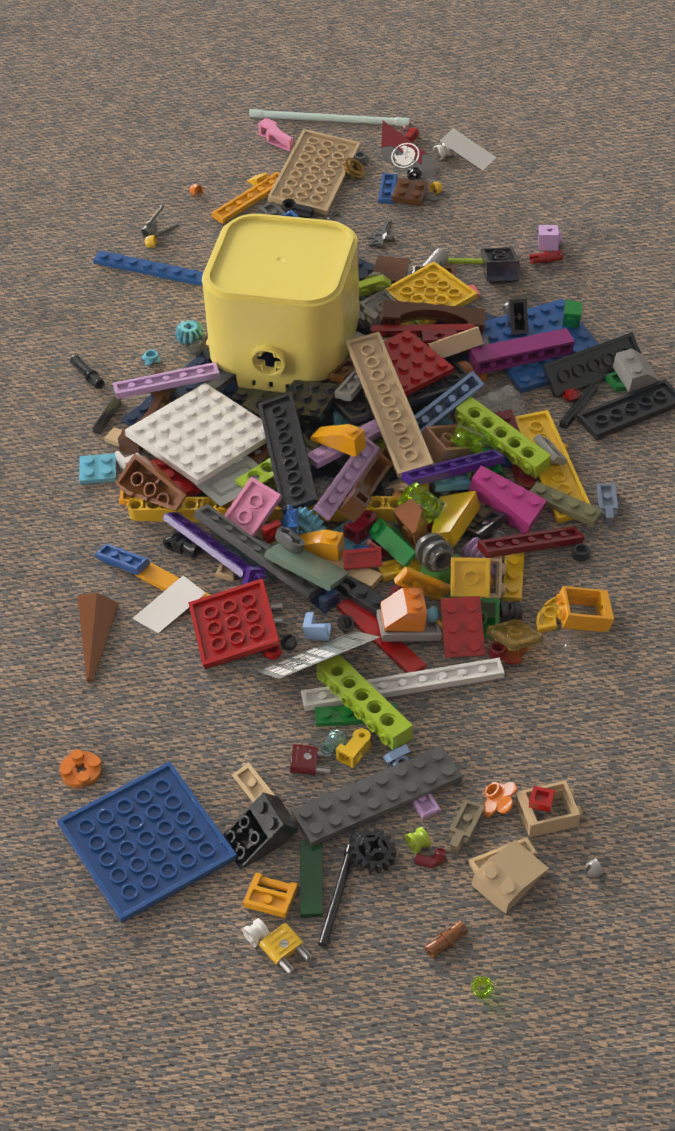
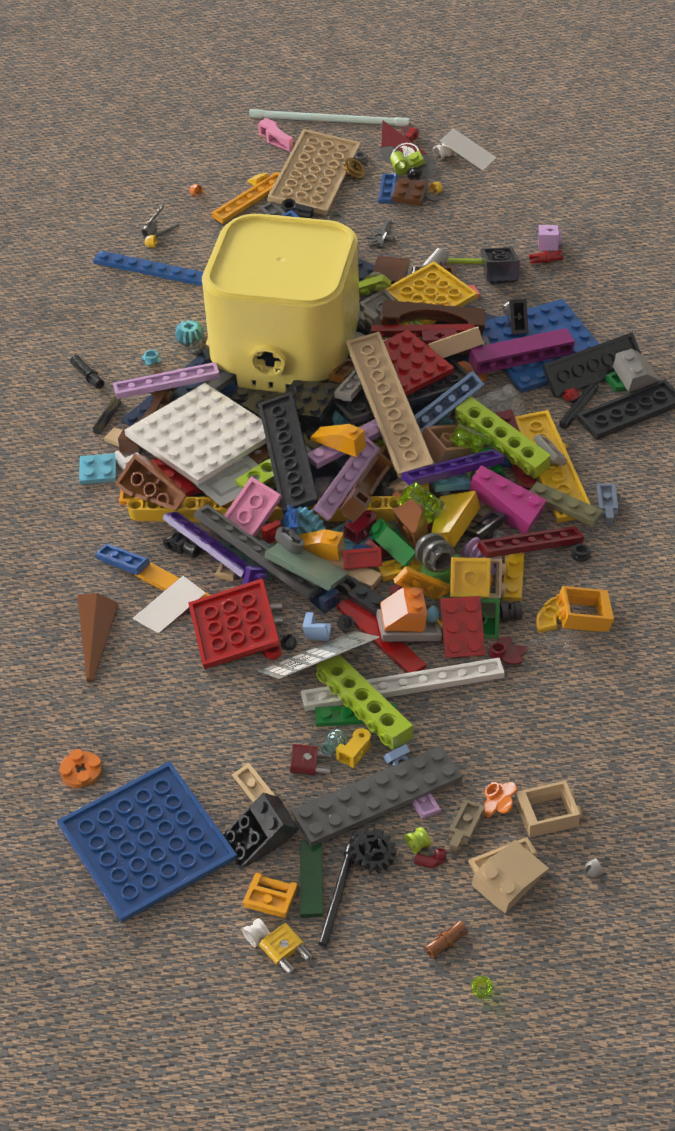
(402, 164): none -> lime plate
(514, 634): clear yellow plate -> none
(541, 798): red plate -> none
(572, 314): green brick -> none

